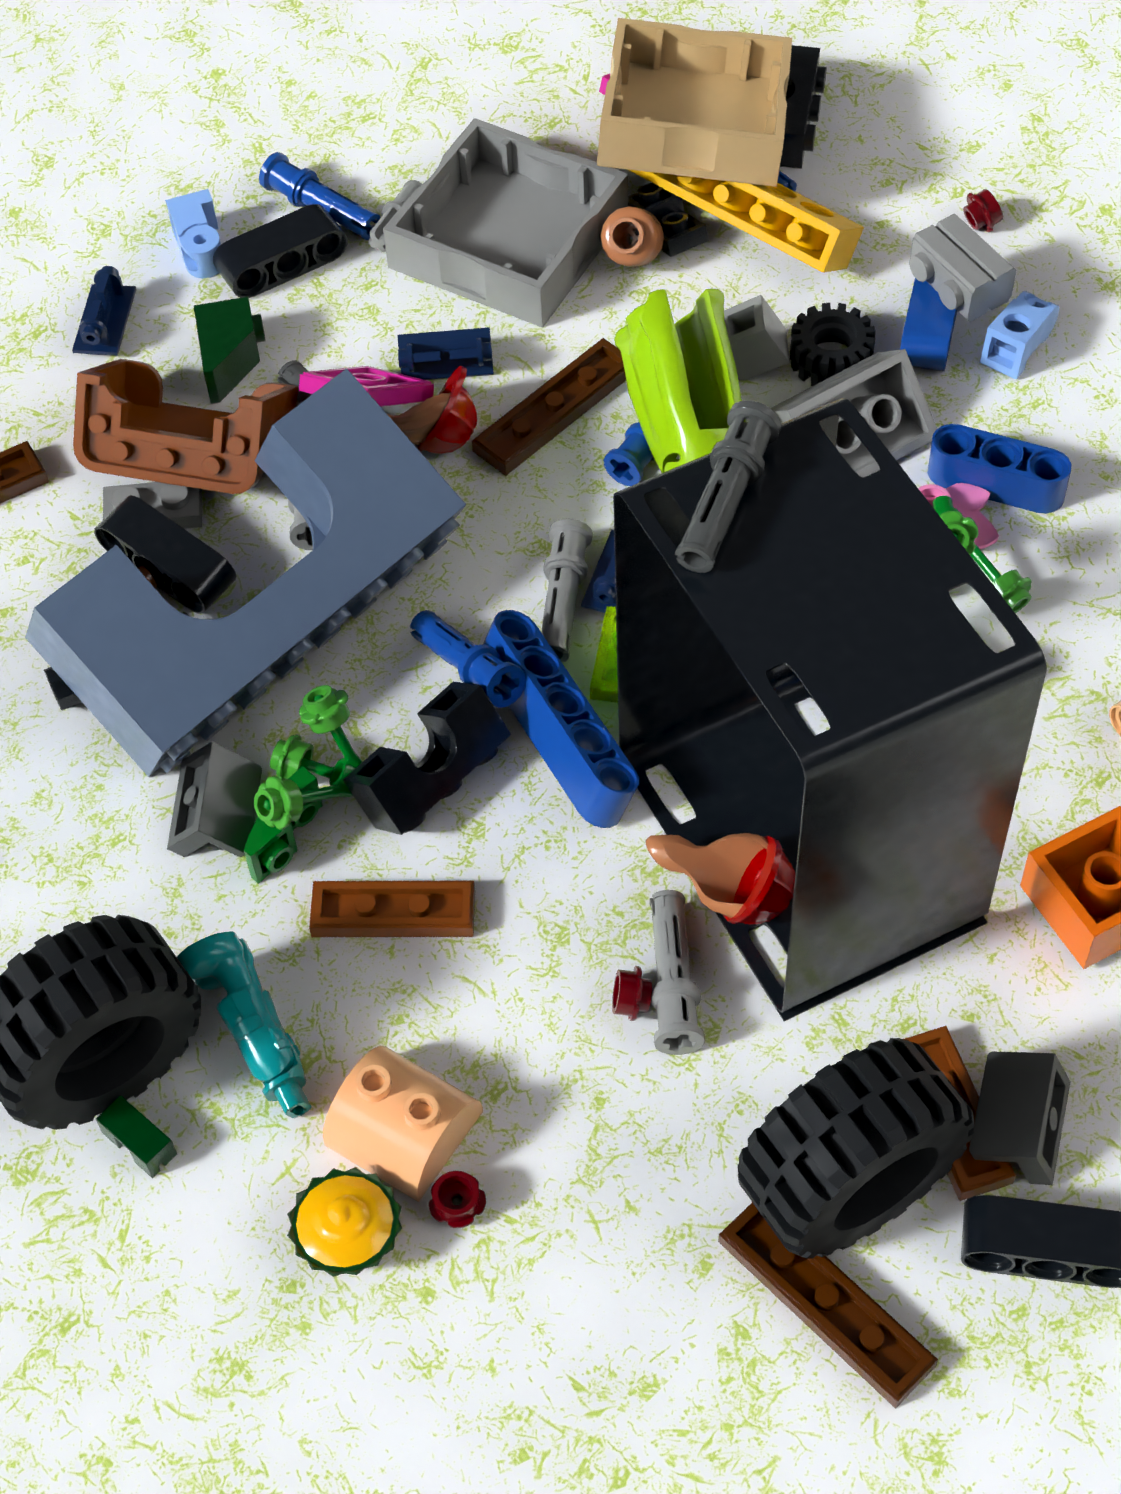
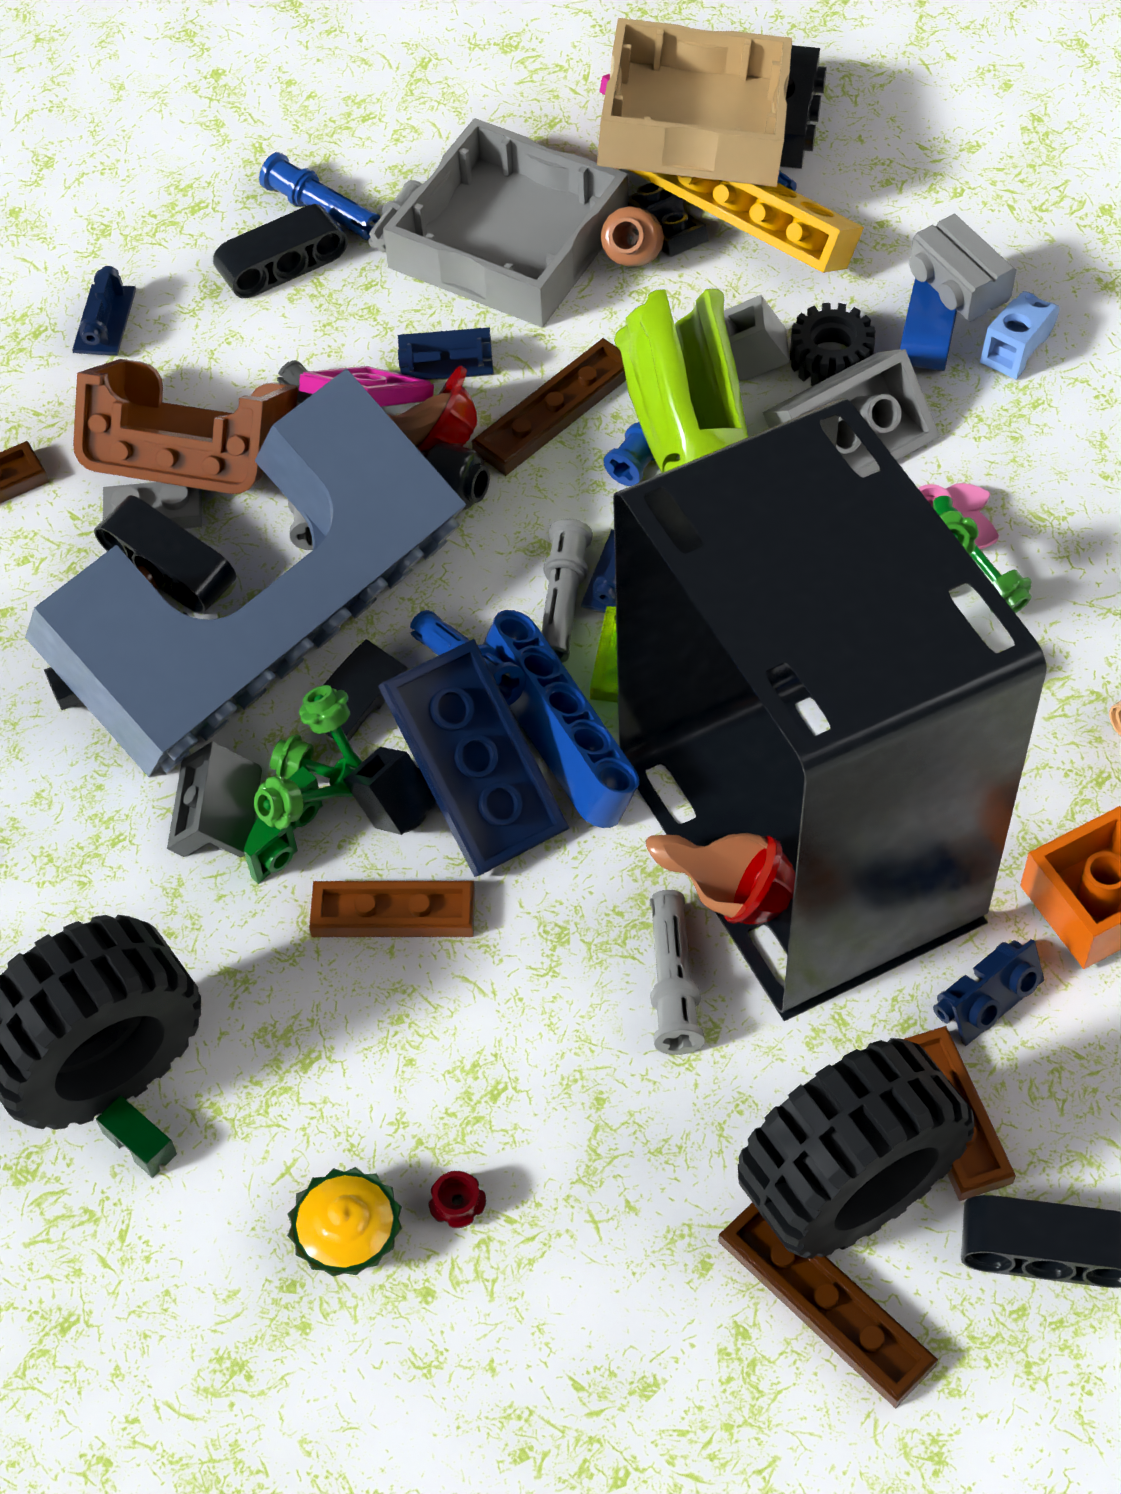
(195, 231): light blue leg -> none
(227, 343): dark green slope -> none
(250, 1017): teal piece -> none
(360, 679): none -> black slope
(398, 1120): light nougat brick -> none
(462, 470): none -> black head
(473, 757): none -> dark blue tile
(631, 993): dark red plate -> none
(735, 464): dark grey pin -> none
(982, 210): dark red plate -> none
(1005, 977): none -> dark blue hinge
(1008, 468): blue beam -> none
(1021, 1112): dark grey panel -> none

